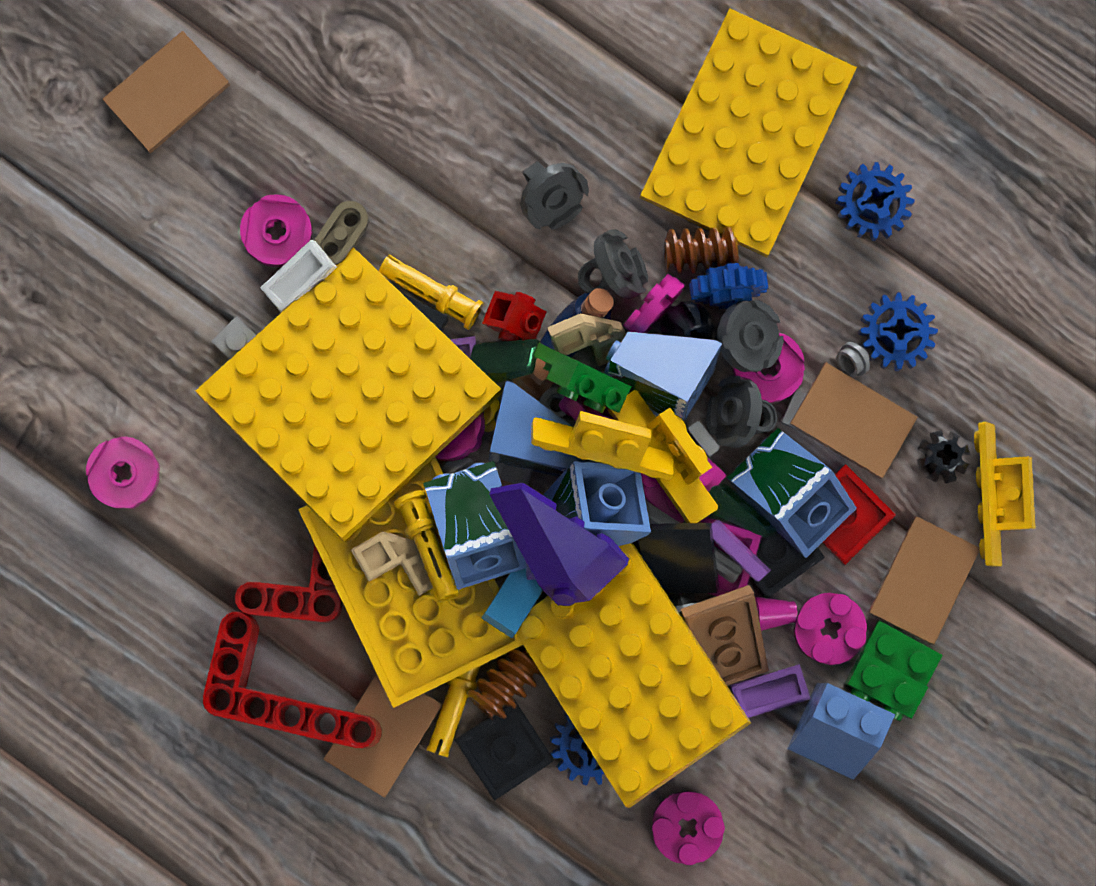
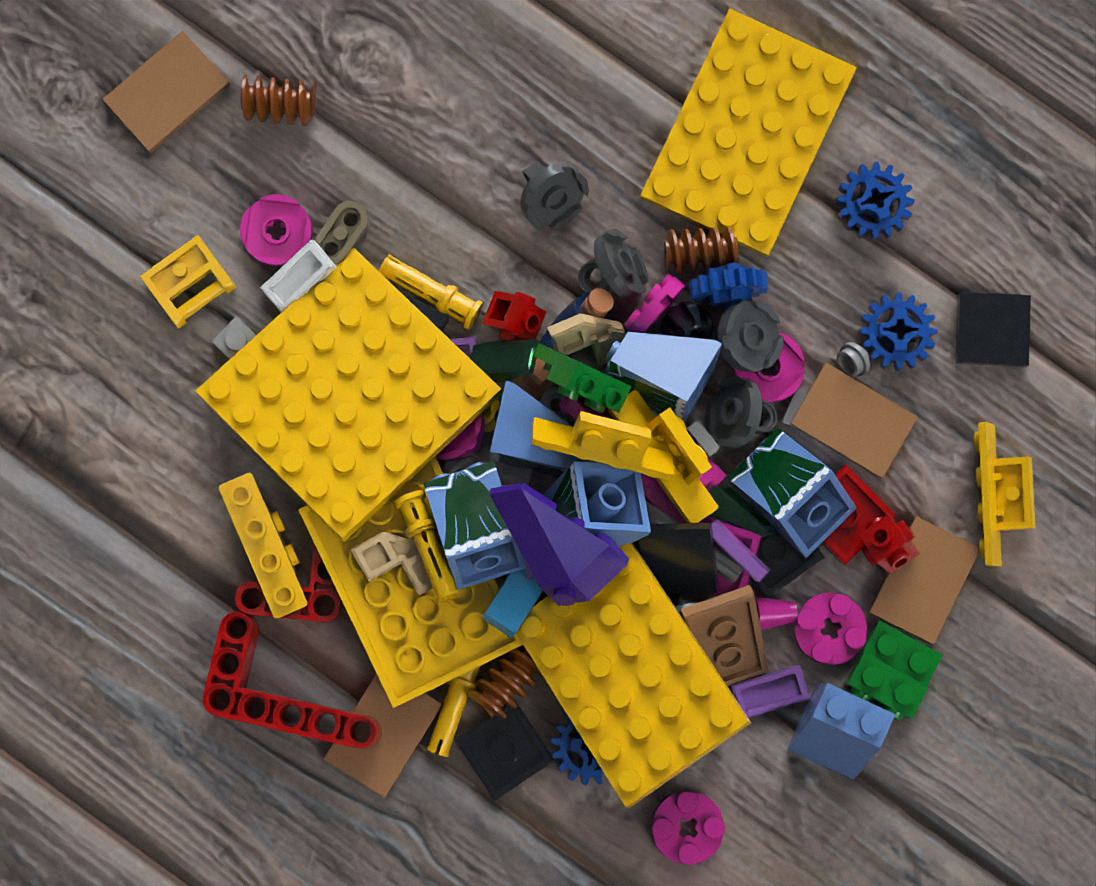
(129, 492): dark pink plate -> none
(179, 273): none -> yellow plate
(264, 545): none -> yellow bracket
(277, 101): none -> dark orange piece
(888, 543): none -> red brick
(936, 464): black piece -> none
(993, 329): none -> black tile

